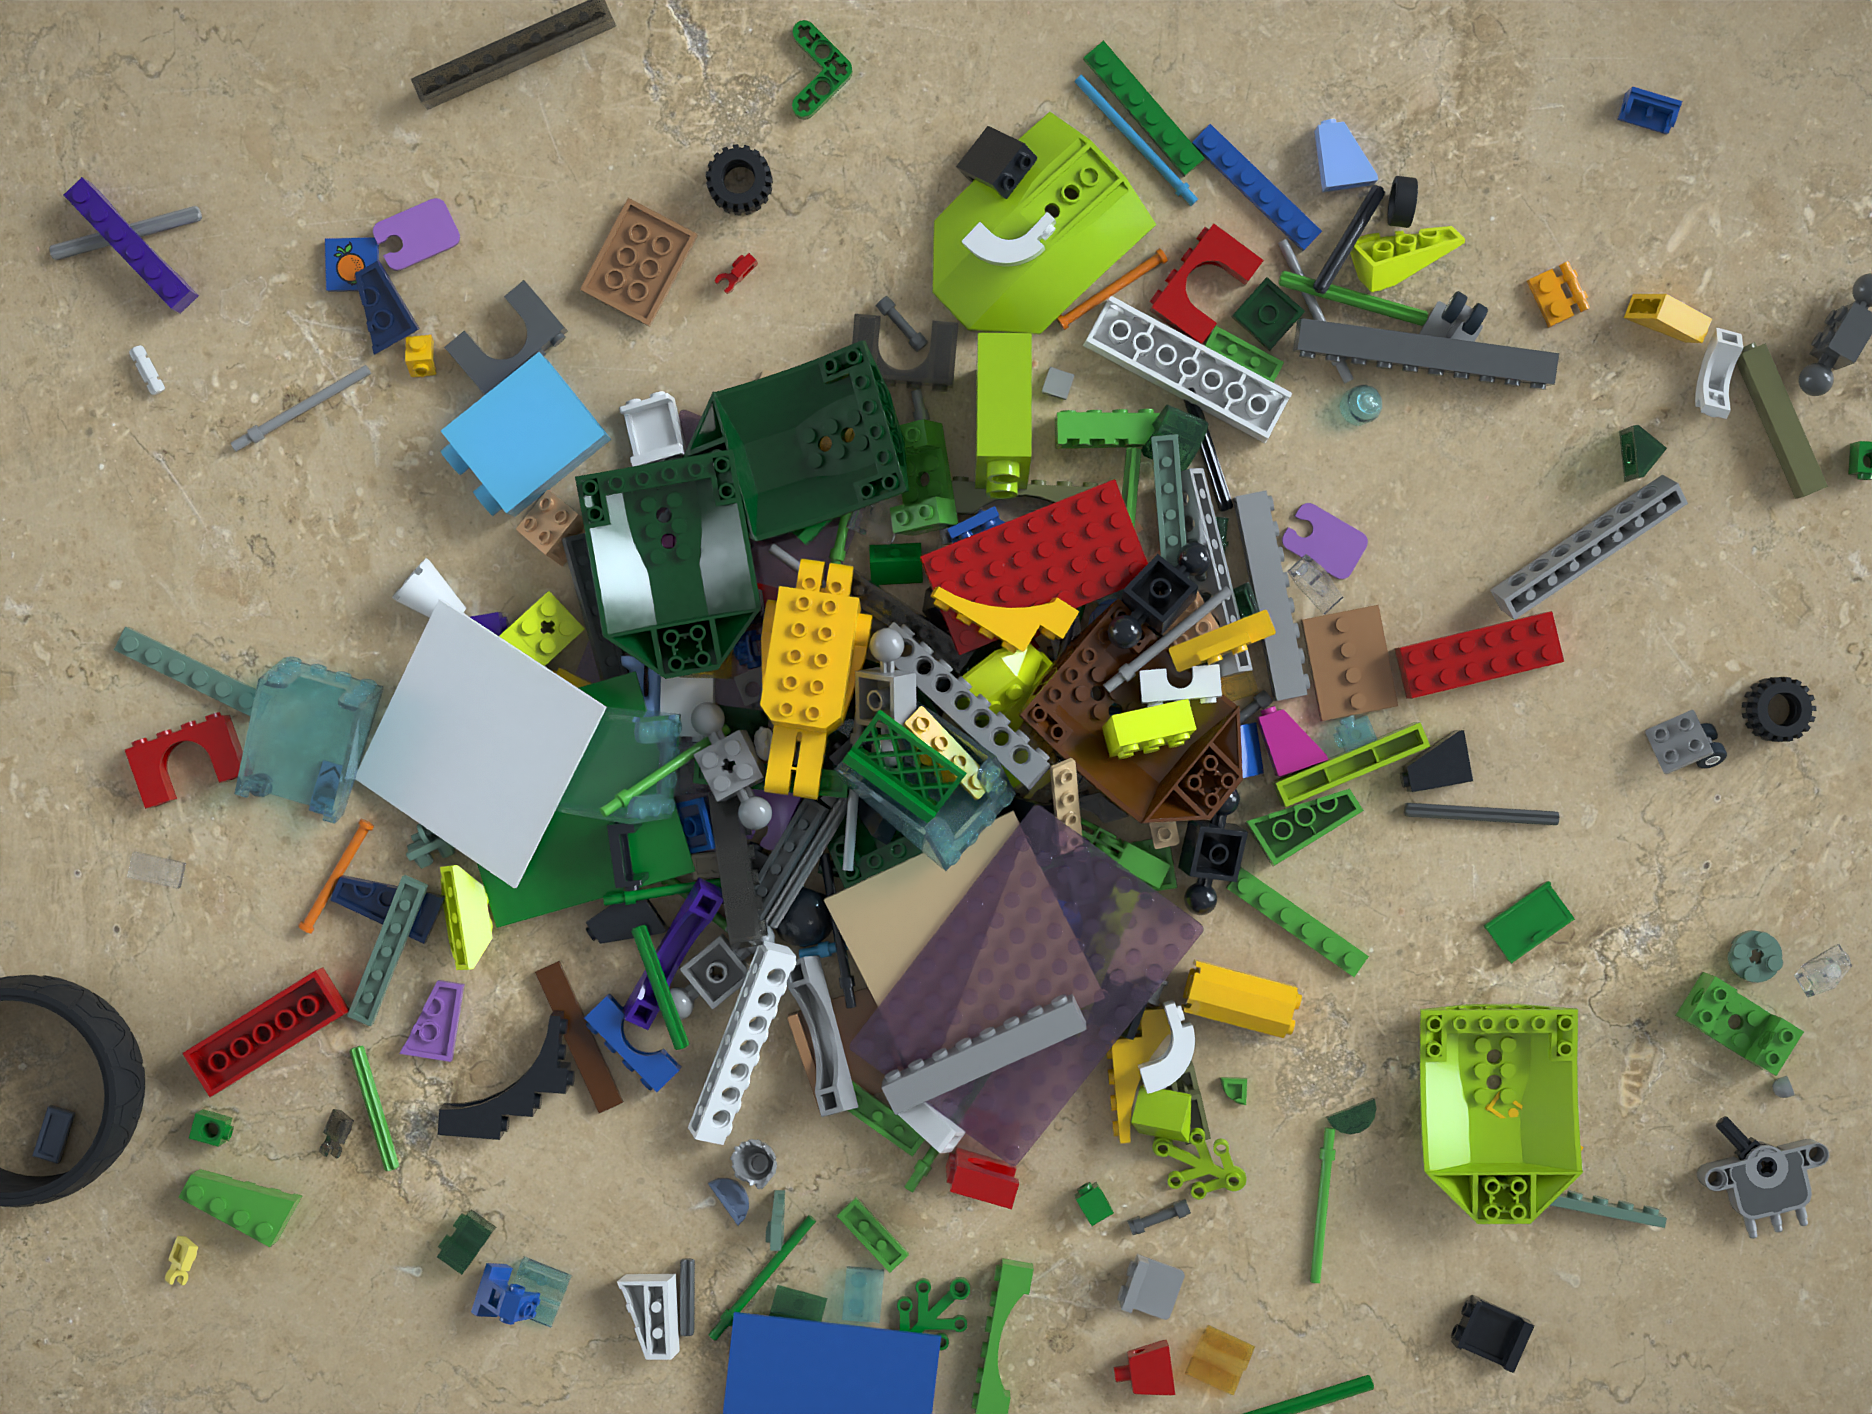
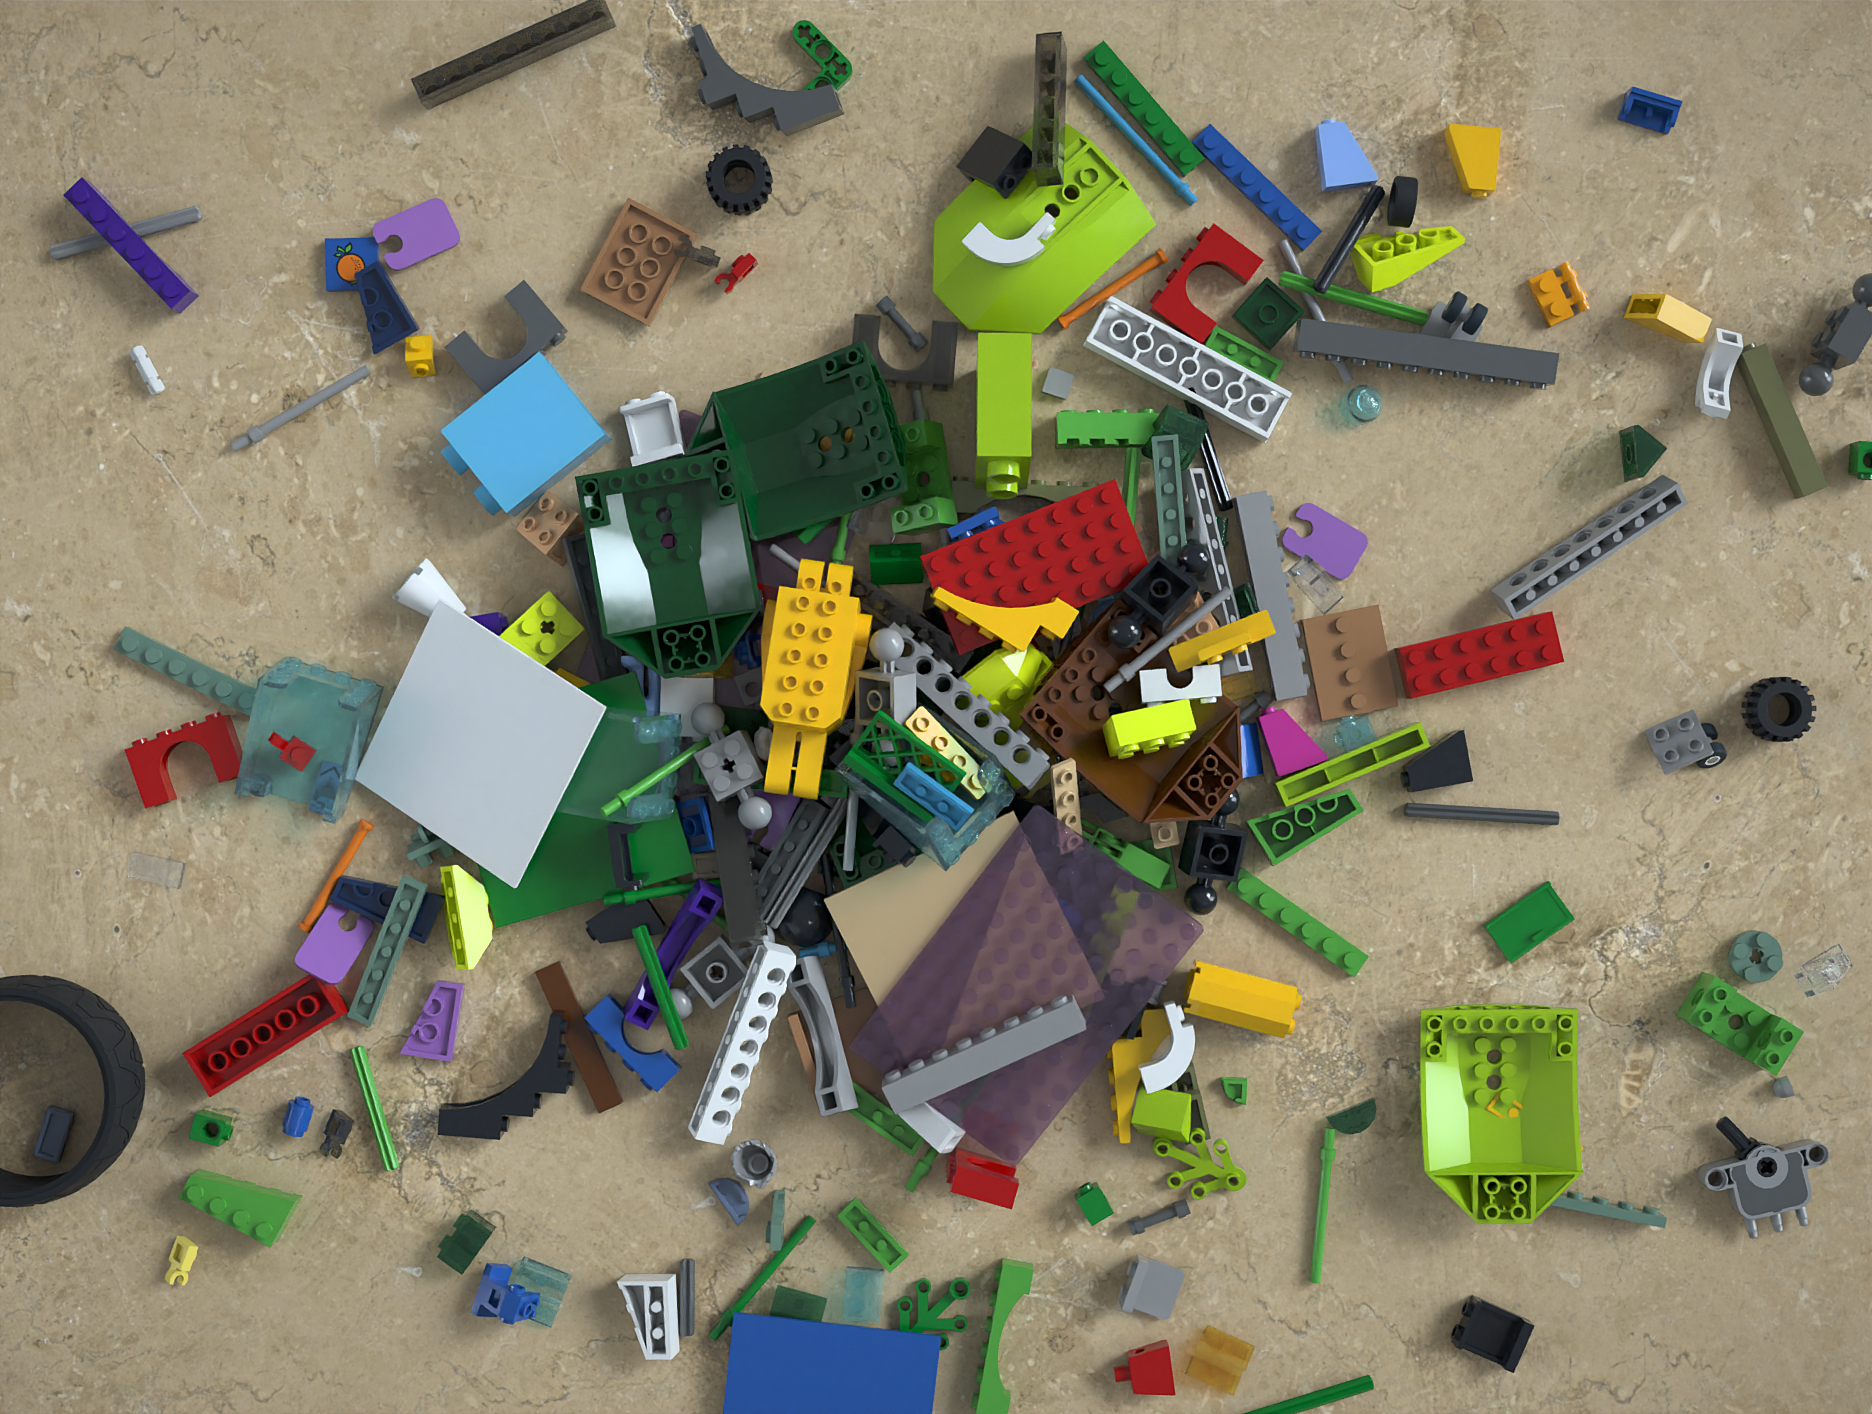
(294, 751): none -> red plate
(297, 1116): none -> blue brick
(330, 950): none -> medium lavender piece
(703, 255): none -> clear smoke plate
(793, 109): none -> dark grey arch
(896, 847): none -> black brick
(933, 796): none -> dark azure tile
(1049, 109): none -> clear smoke brick
(1474, 157): none -> yellow slope

